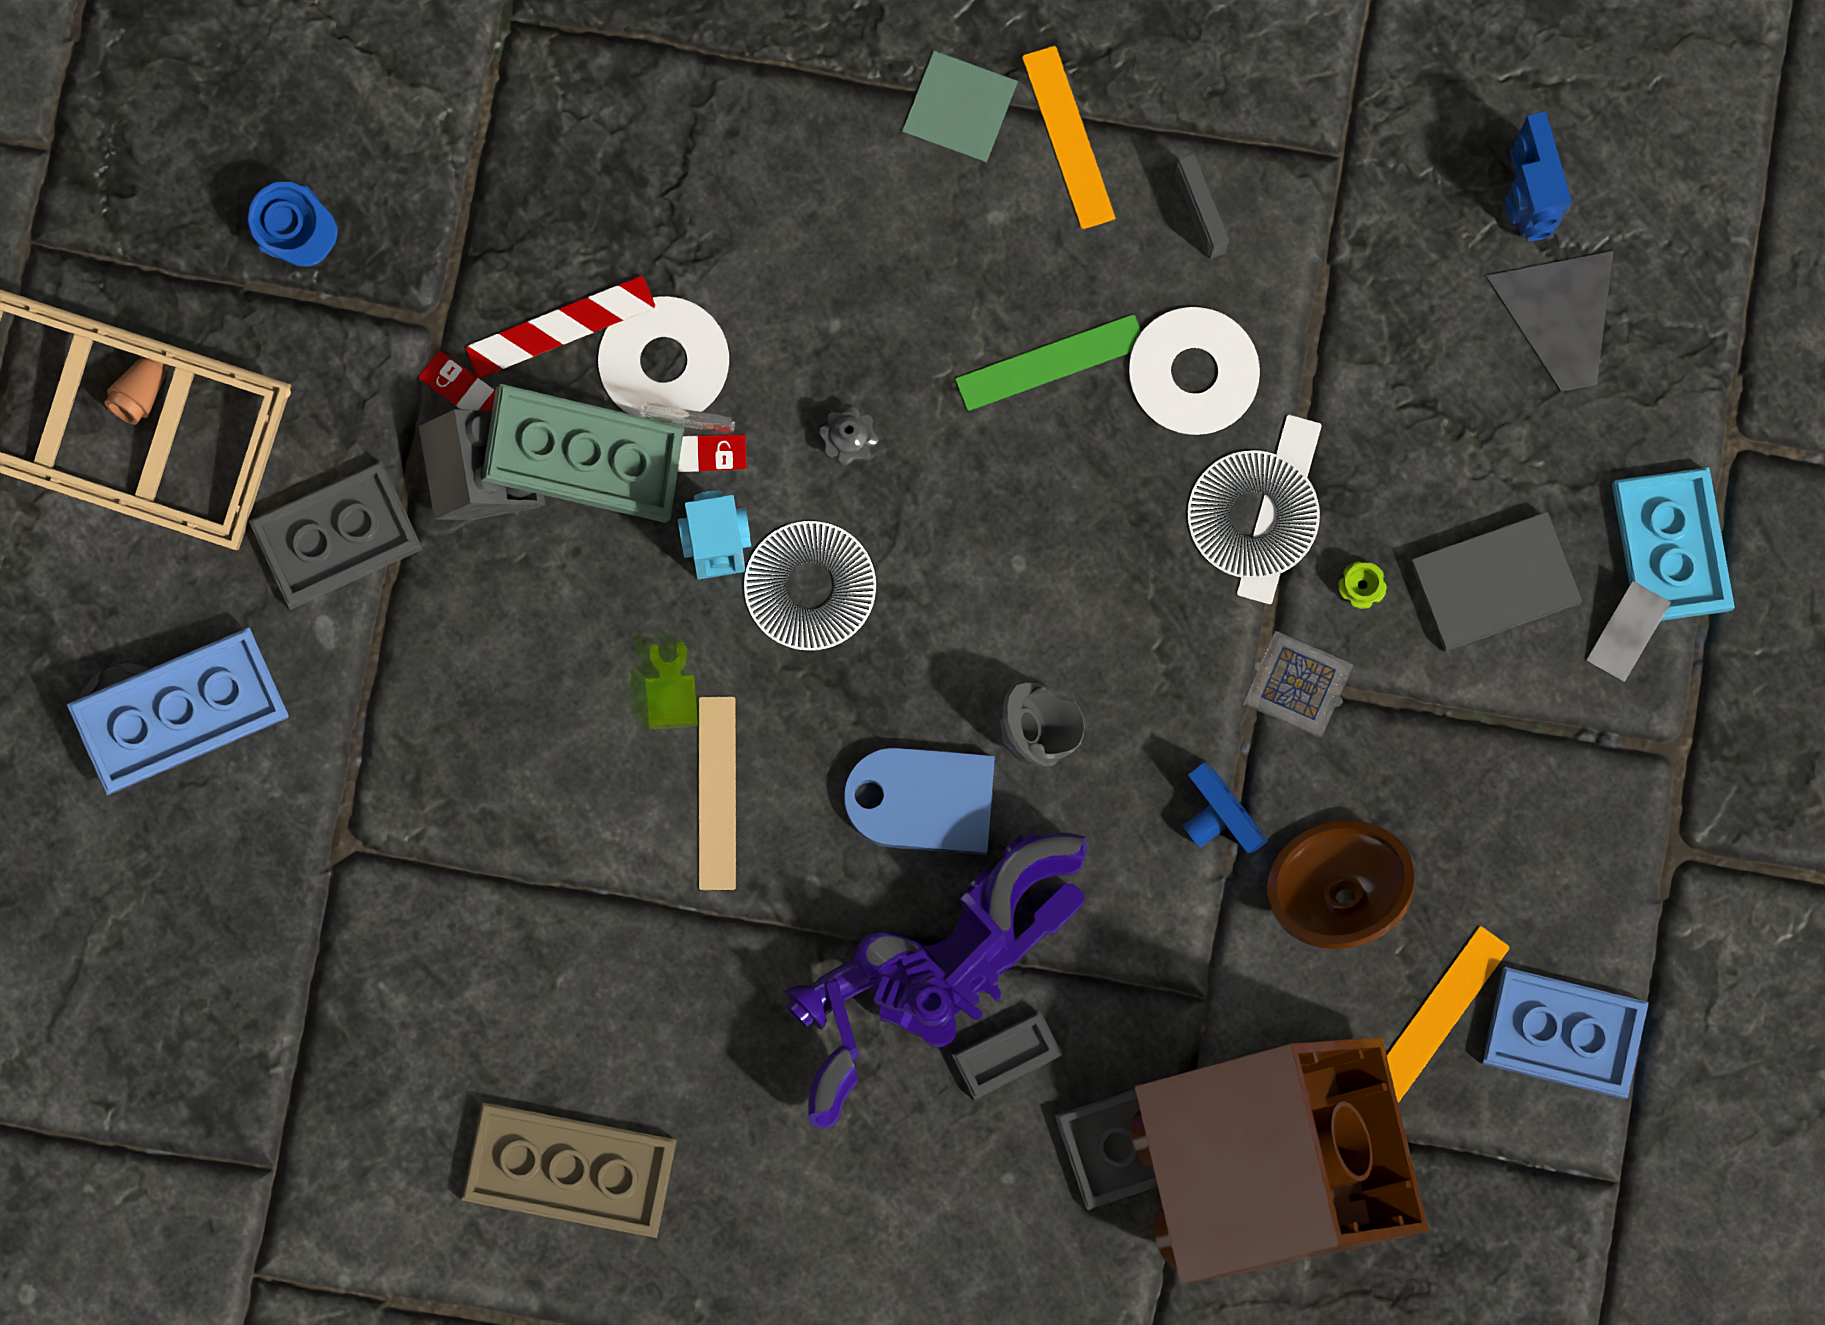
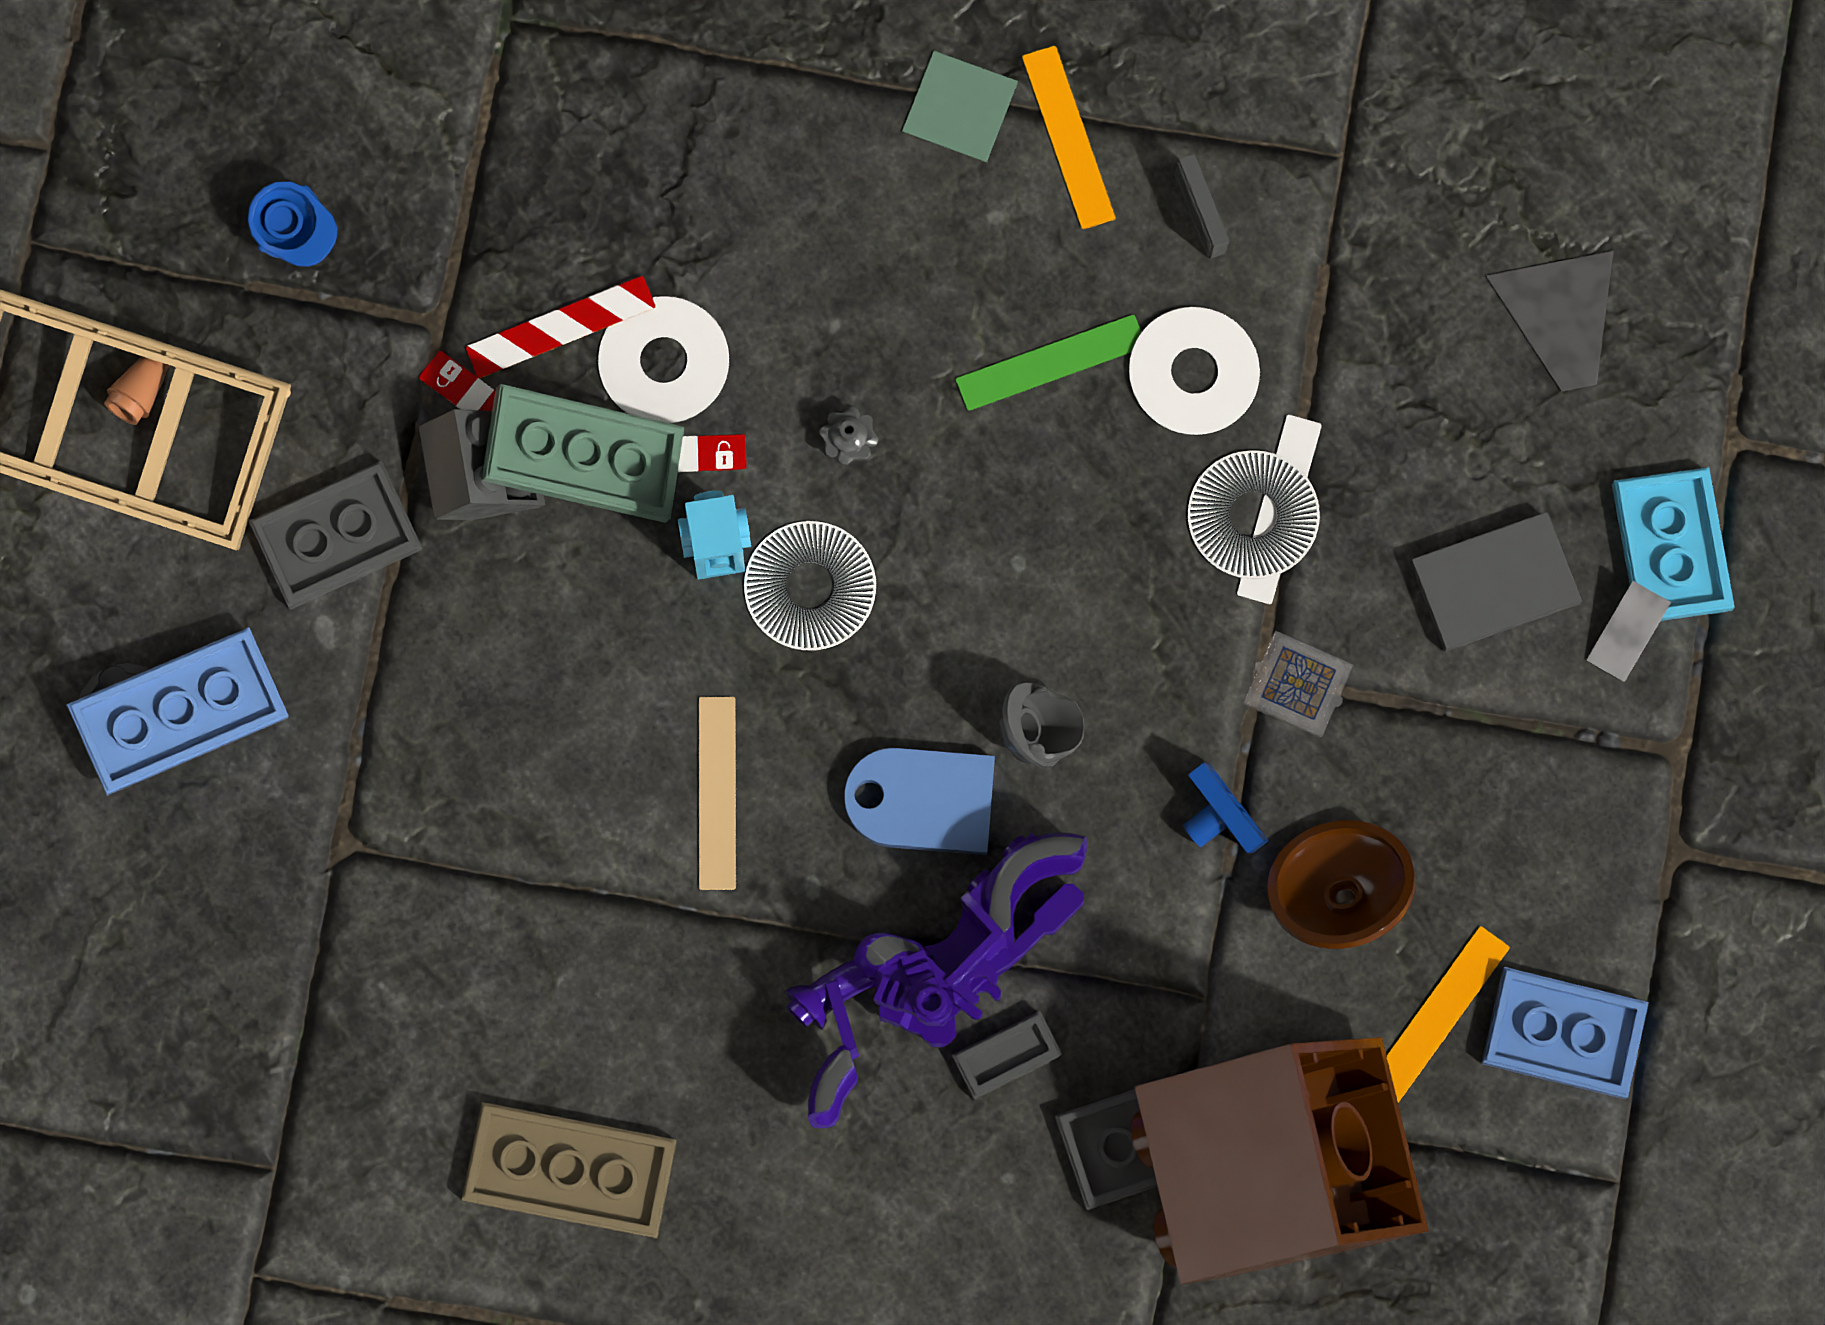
(672, 696): clear neon green plate -> none
(688, 418): clear piece -> none
(1365, 572): lime plate -> none
(1540, 190): blue plate -> none

